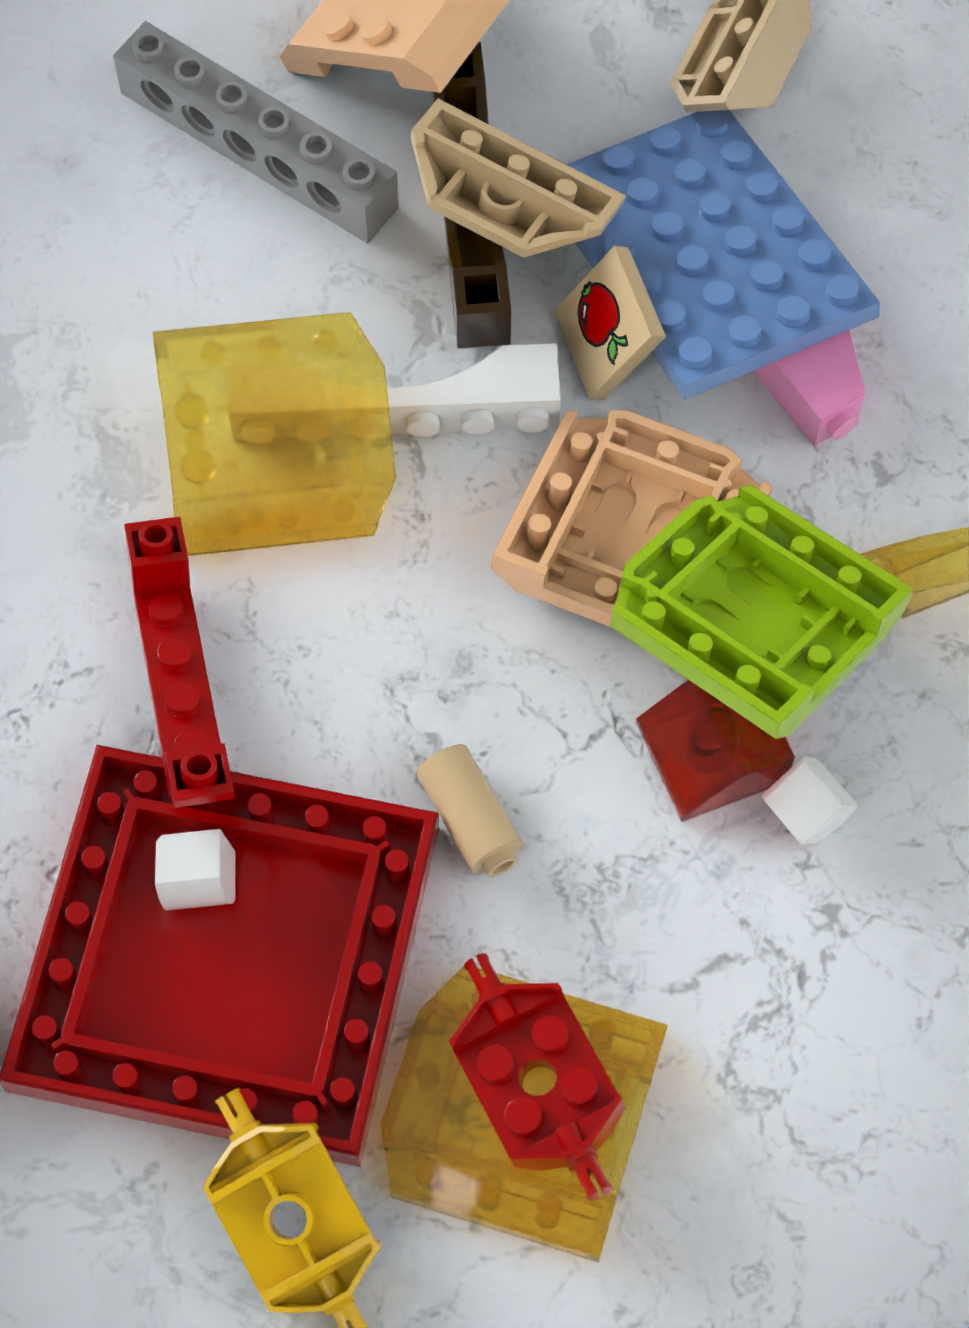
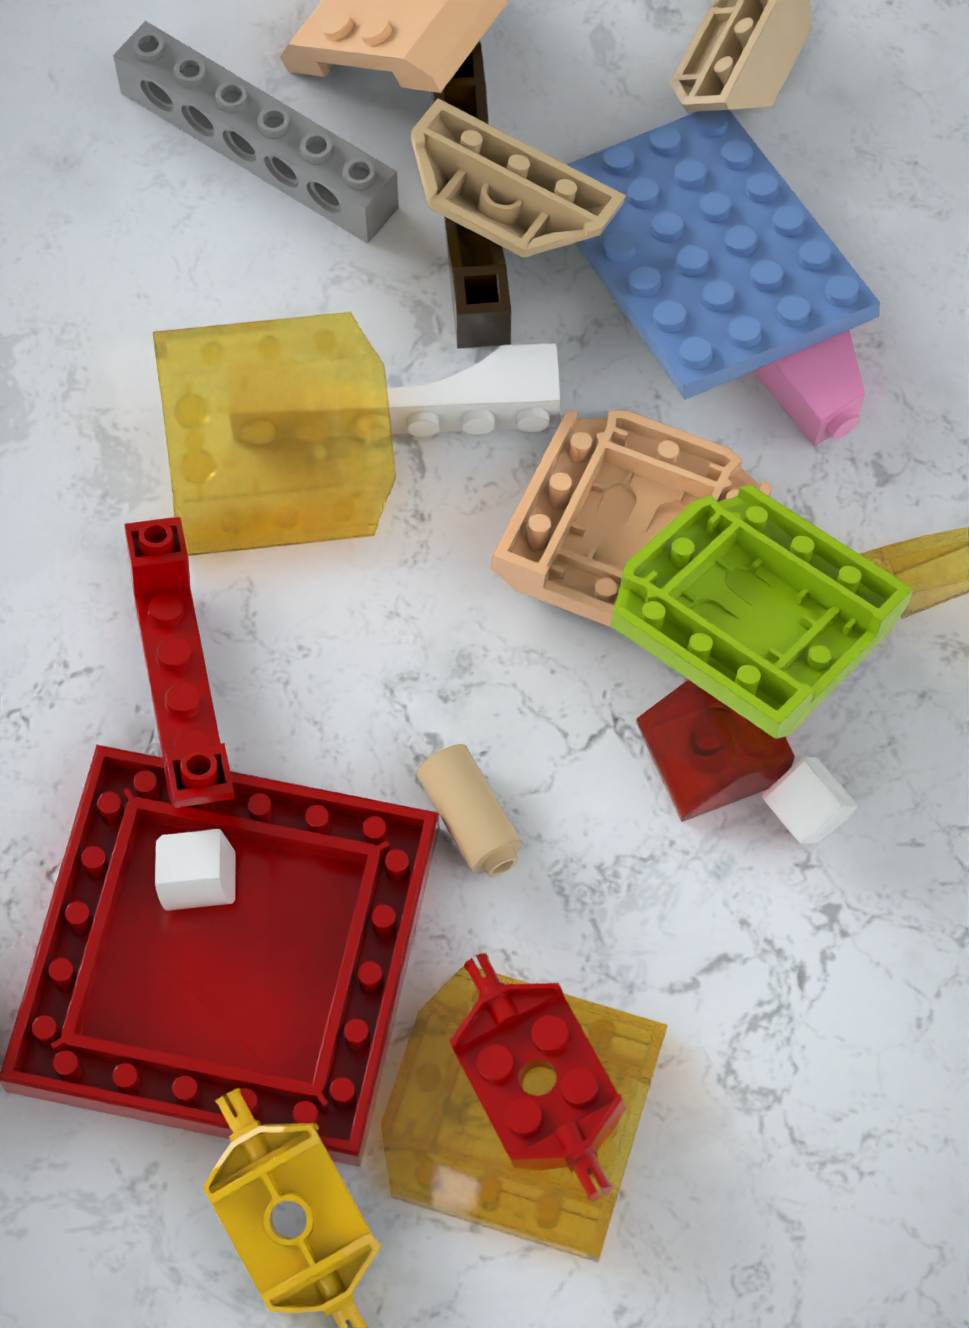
(609, 323): tan tile -> none

